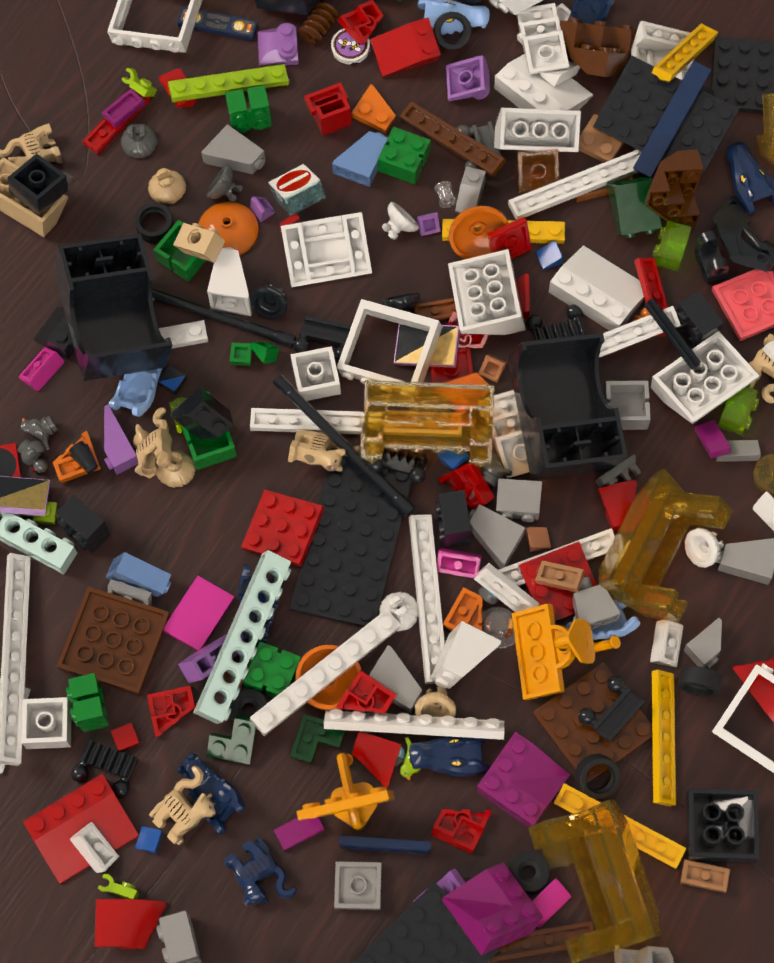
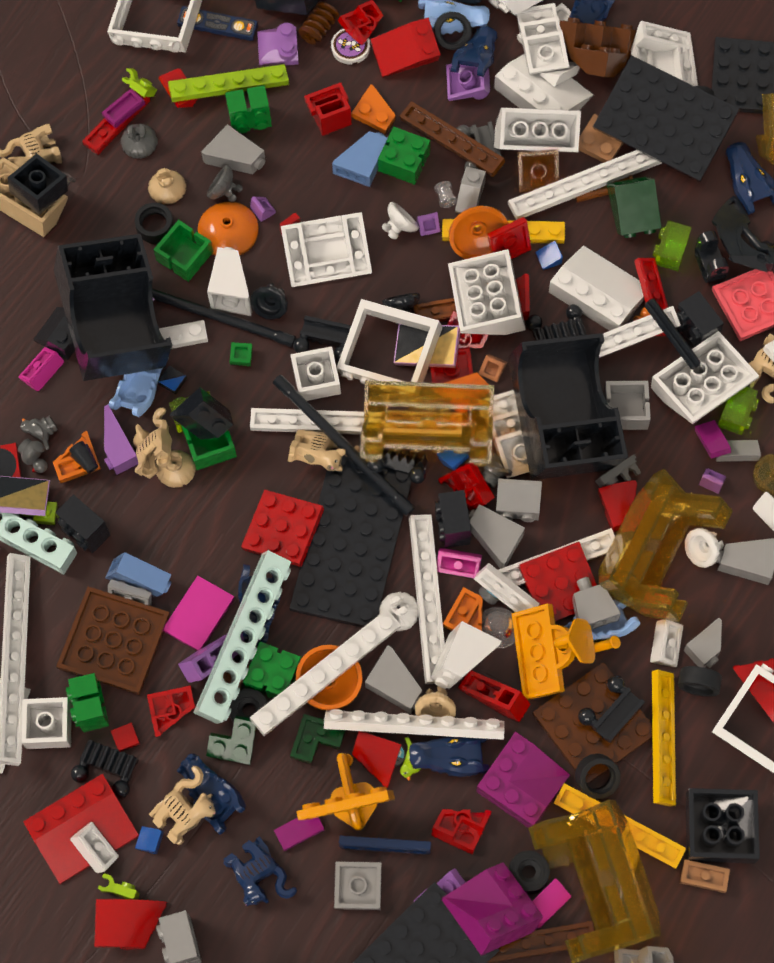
(199, 242): tan brick -> none
(265, 351): green slope -> none
(297, 190): piece -> none
(367, 695): red slope -> none
(477, 51): none -> dark blue animal
(495, 695): none -> red slope
(537, 538): nougat slope -> none
(560, 576): medium nougat plate -> none
(672, 119): dark blue tile -> none
(674, 188): reddish brown brick -> none
(684, 53): yellow plate -> none
(712, 480): none -> medium lavender slope

